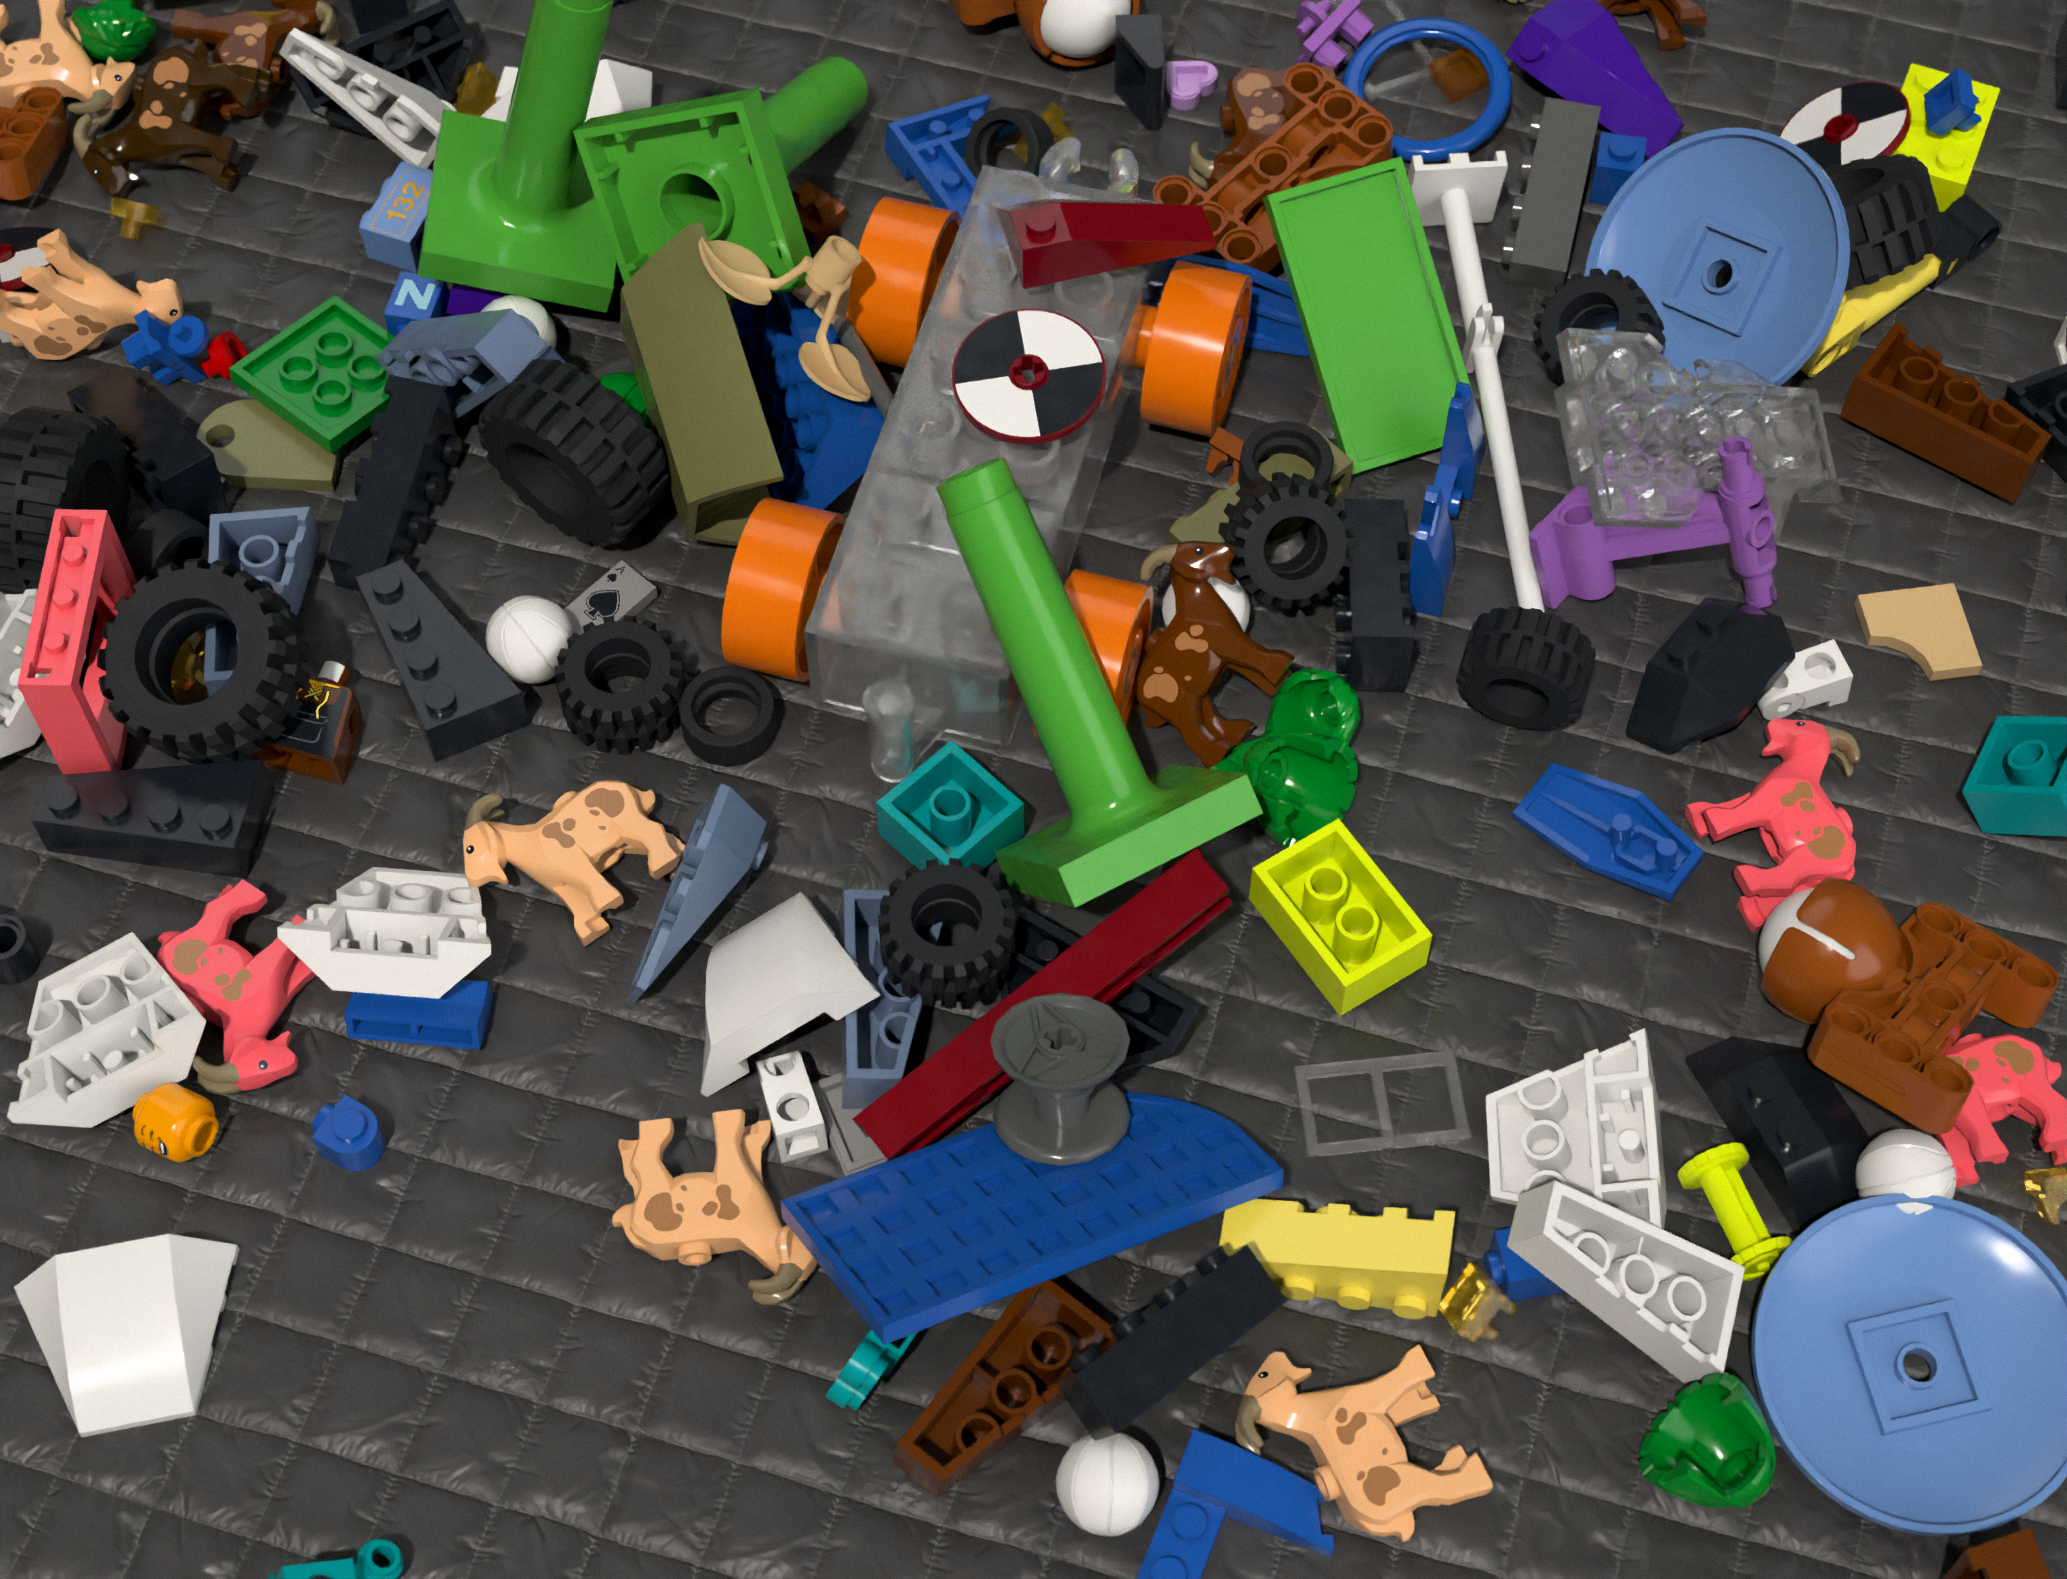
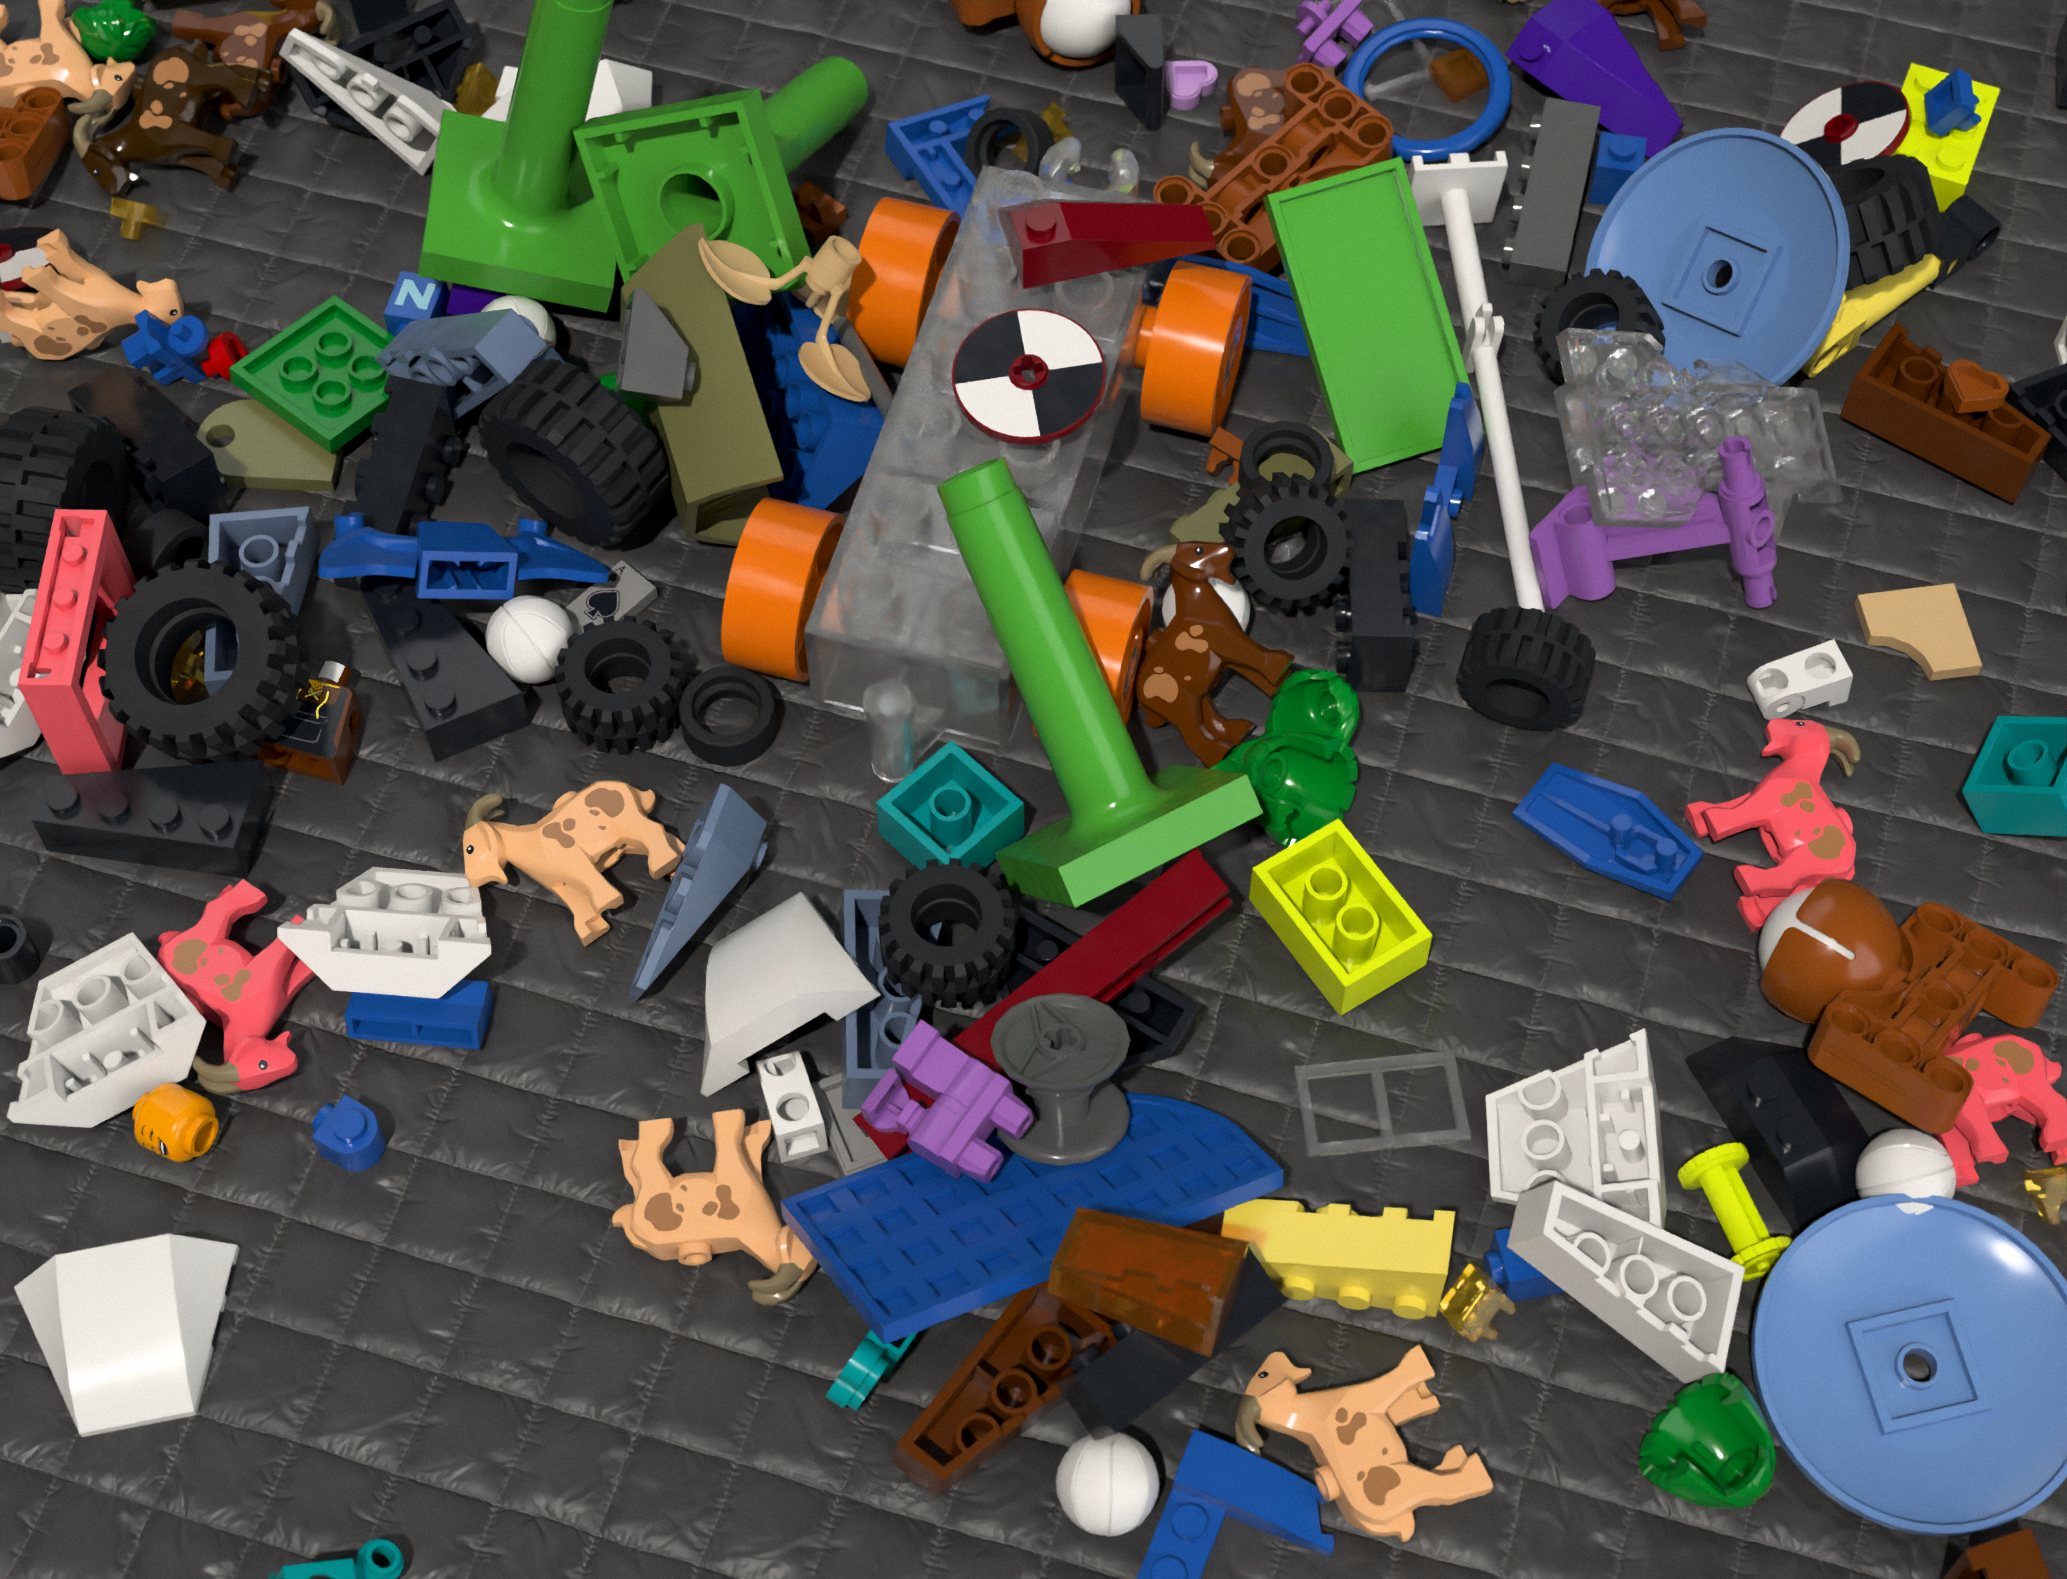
(397, 219): medium blue brick -> none
(456, 557): none -> blue torso
(651, 355): none -> dark grey slope
(965, 1110): none -> medium lavender hips
(1150, 1276): none -> clear orange wedge
(1709, 674): black wedge -> none
(1973, 388): none -> dark orange tile

